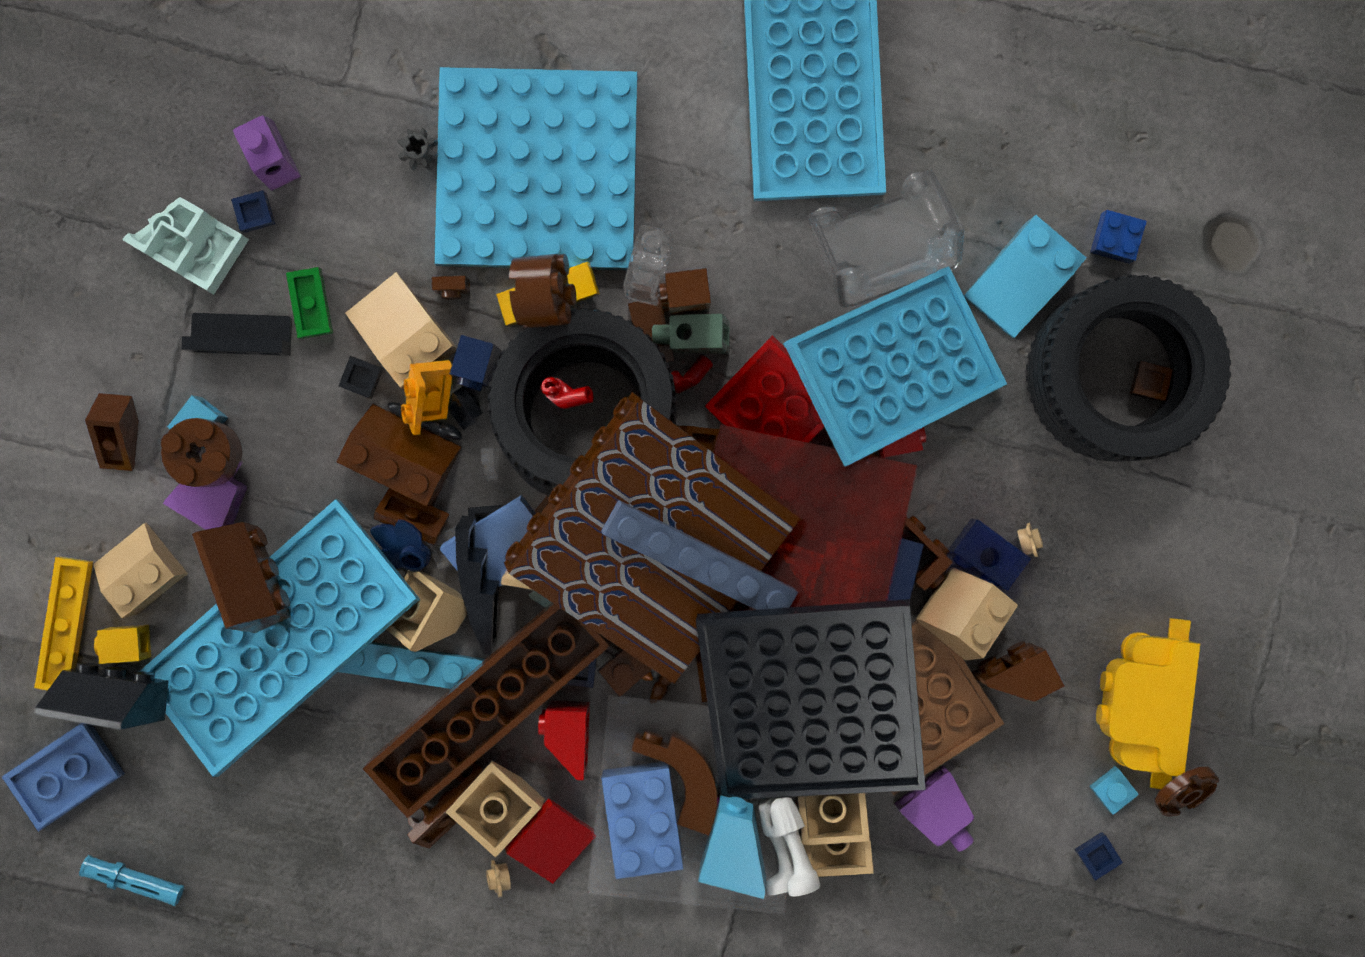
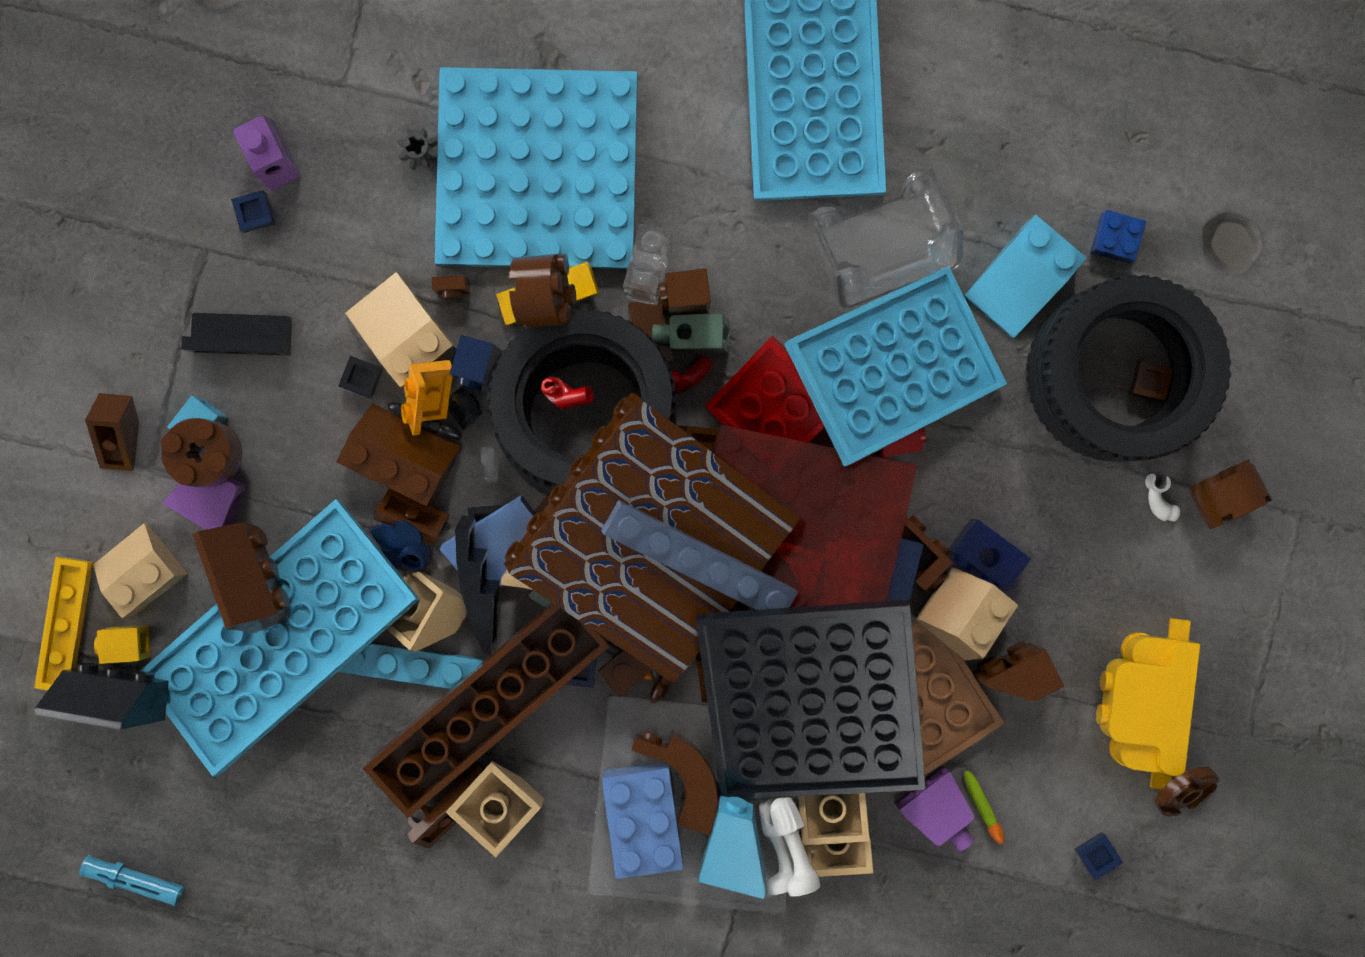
(63, 775): medium blue tile -> none
(190, 243): light aqua slope -> none
(309, 303): green plate -> none
(498, 878): tan plate -> none
(550, 841): red tile -> none
(567, 734): red slope -> none
(984, 808): none -> lime piece
(1030, 540): tan plate -> none
(1114, 790): medium azure plate -> none
(1159, 507): none -> white arm
(1230, 494): none -> reddish brown brick

